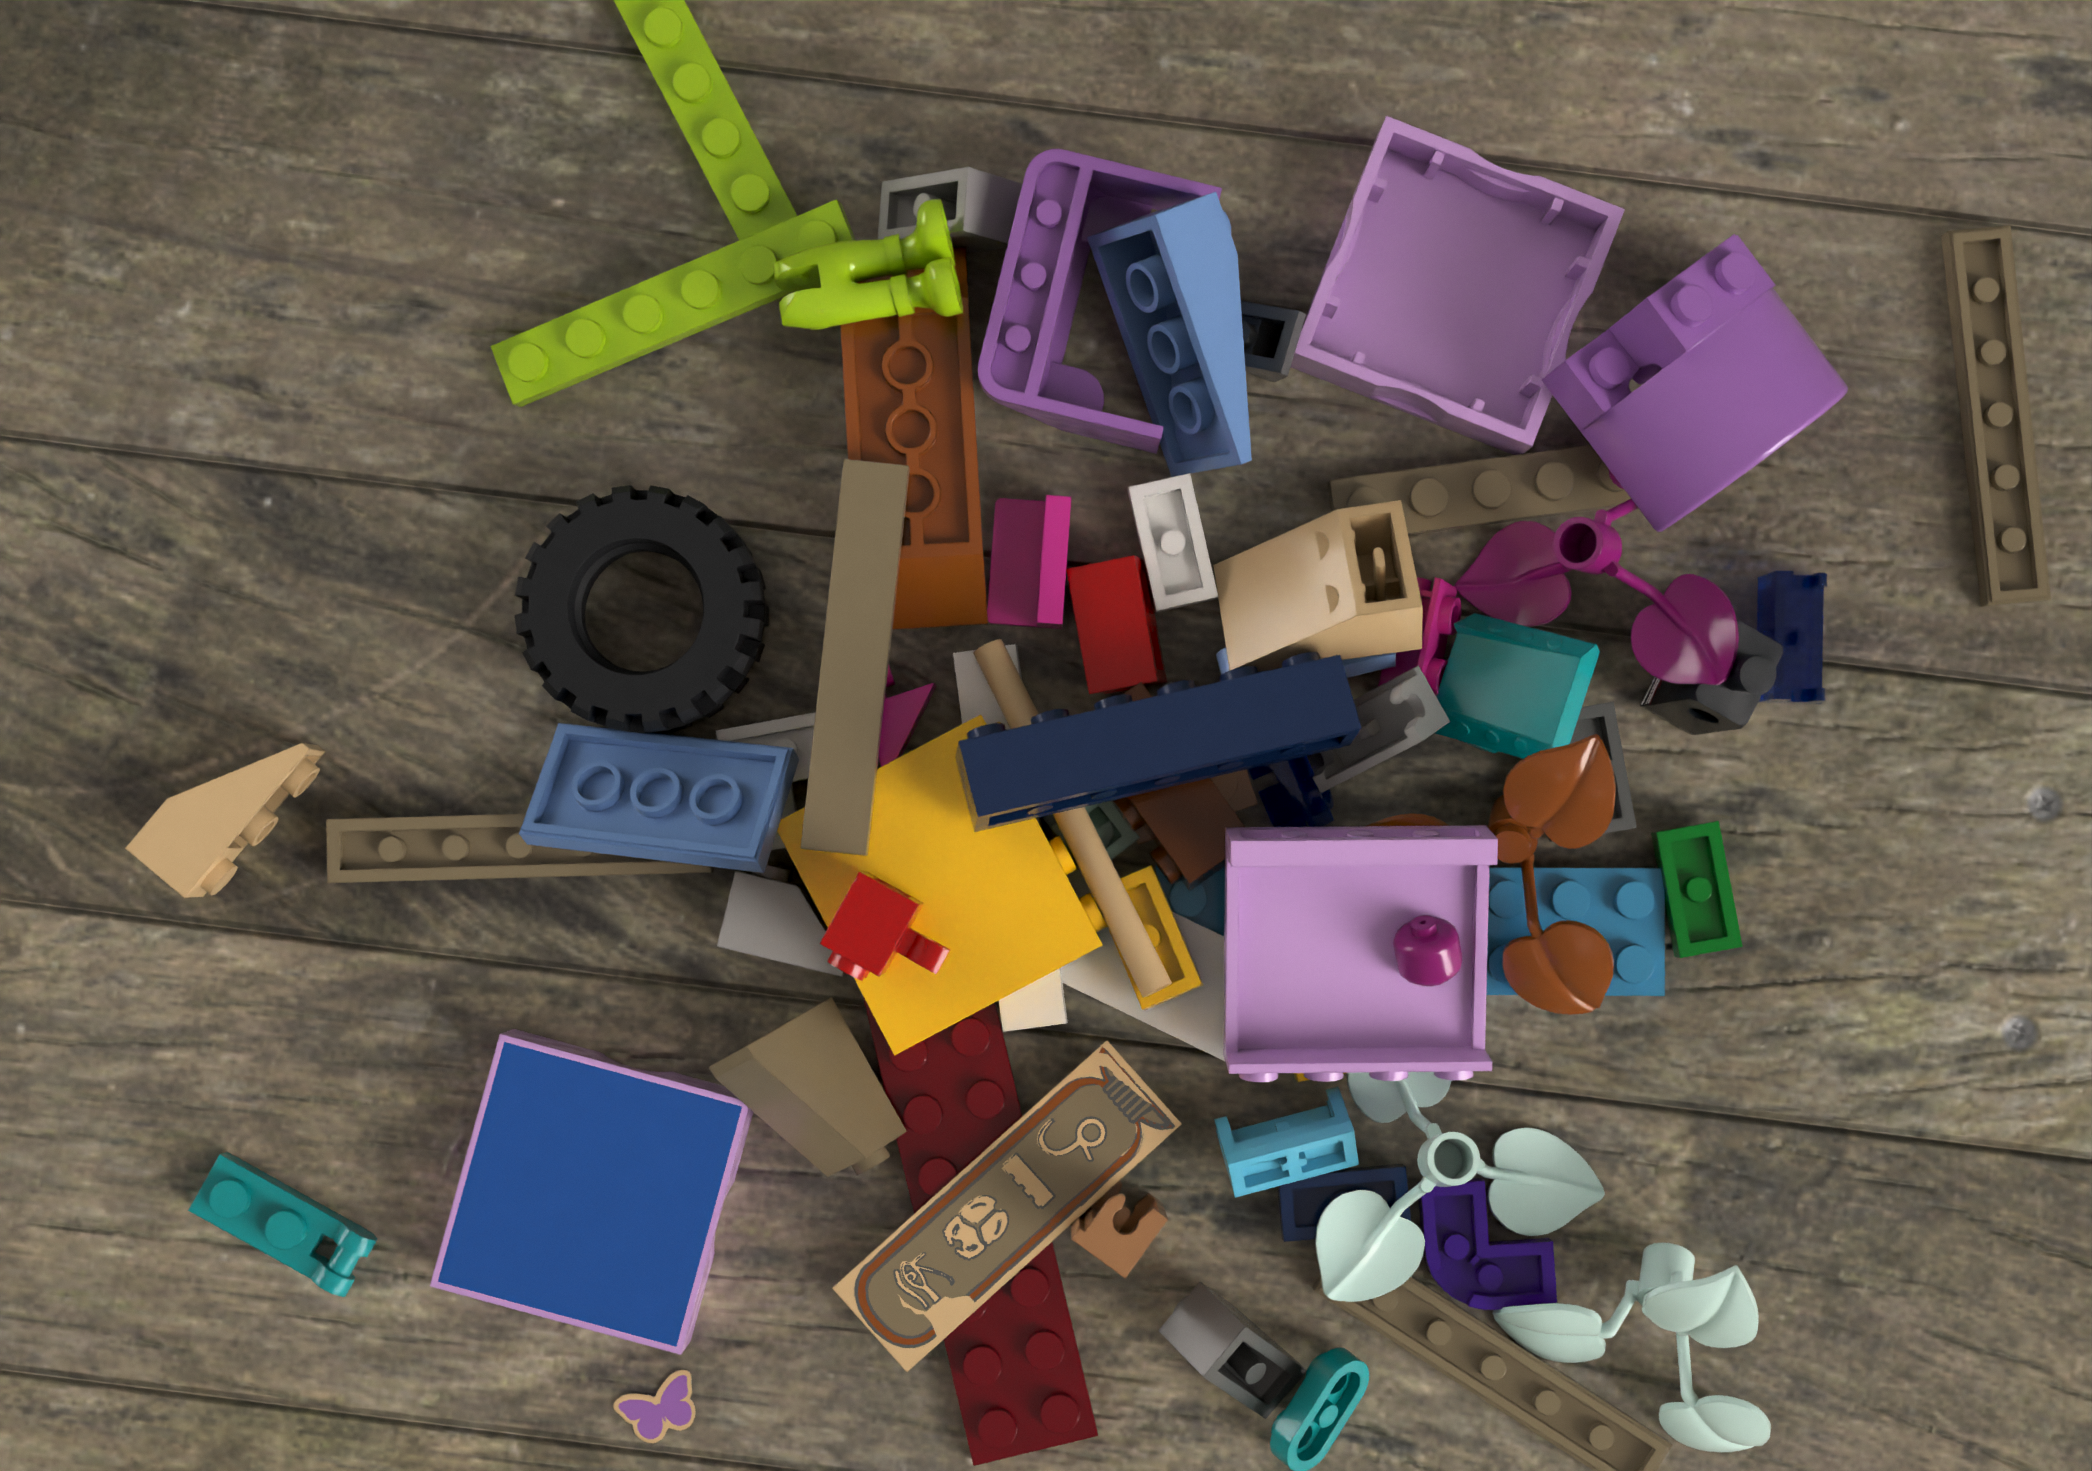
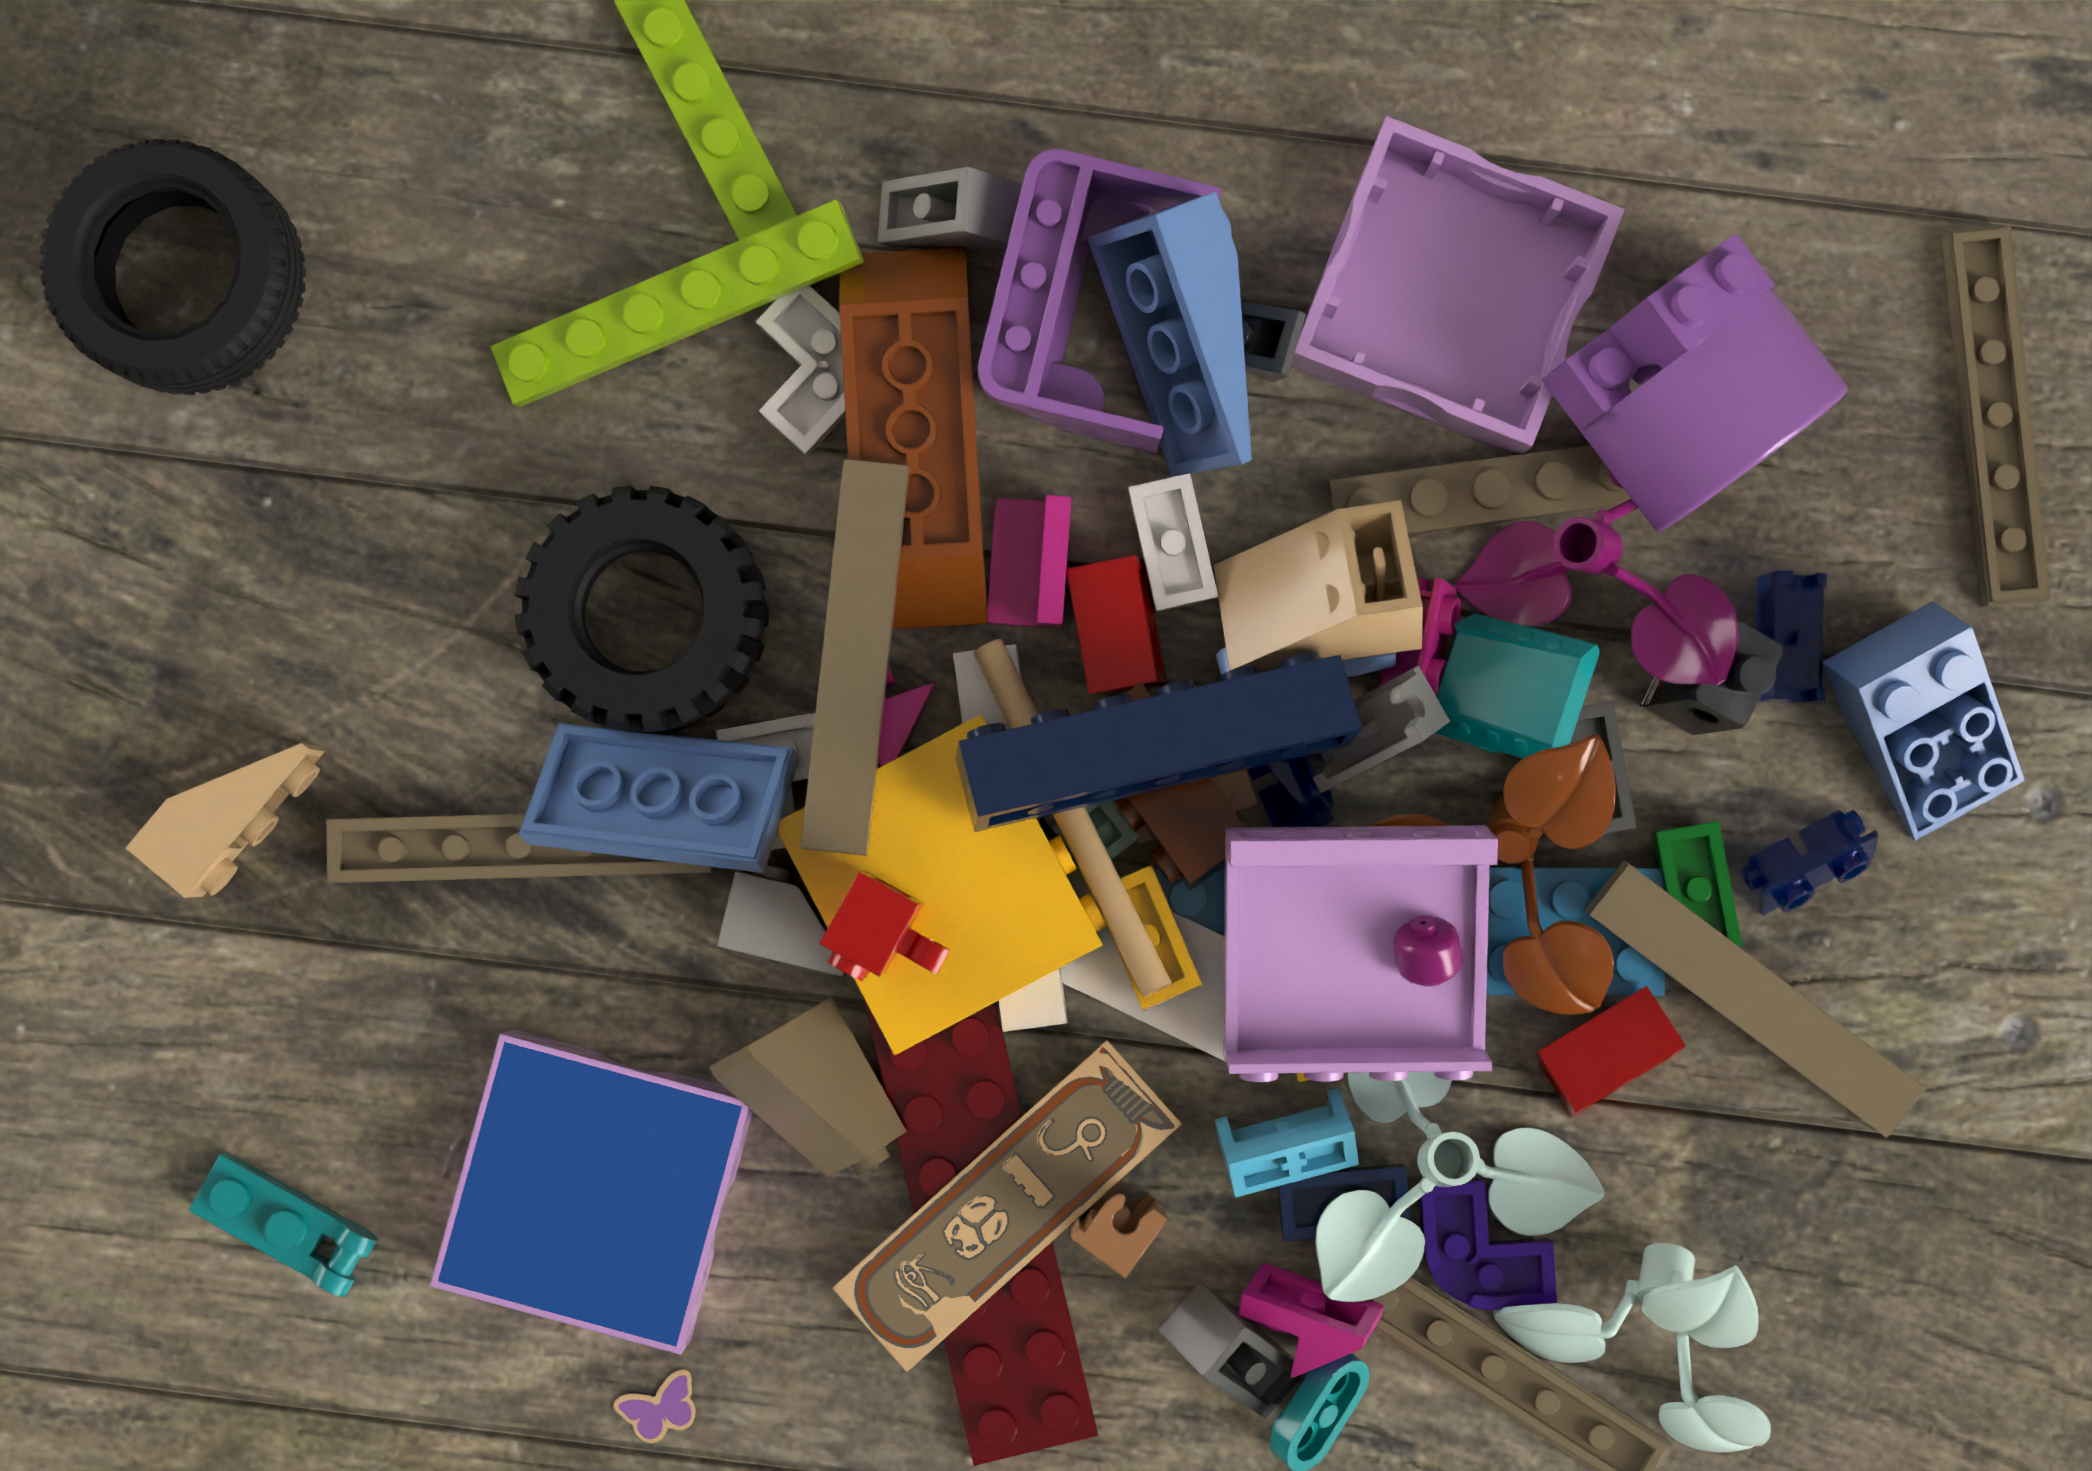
(108, 206): none -> black tyre
(813, 397): none -> white plate
(828, 276): lime piece -> none
(1299, 1307): none -> dark pink slope
(1609, 1051): none -> red hinge
(1754, 999): none -> dark tan tile
(1833, 853): none -> clear blue hinge
(1926, 717): none -> medium blue slope

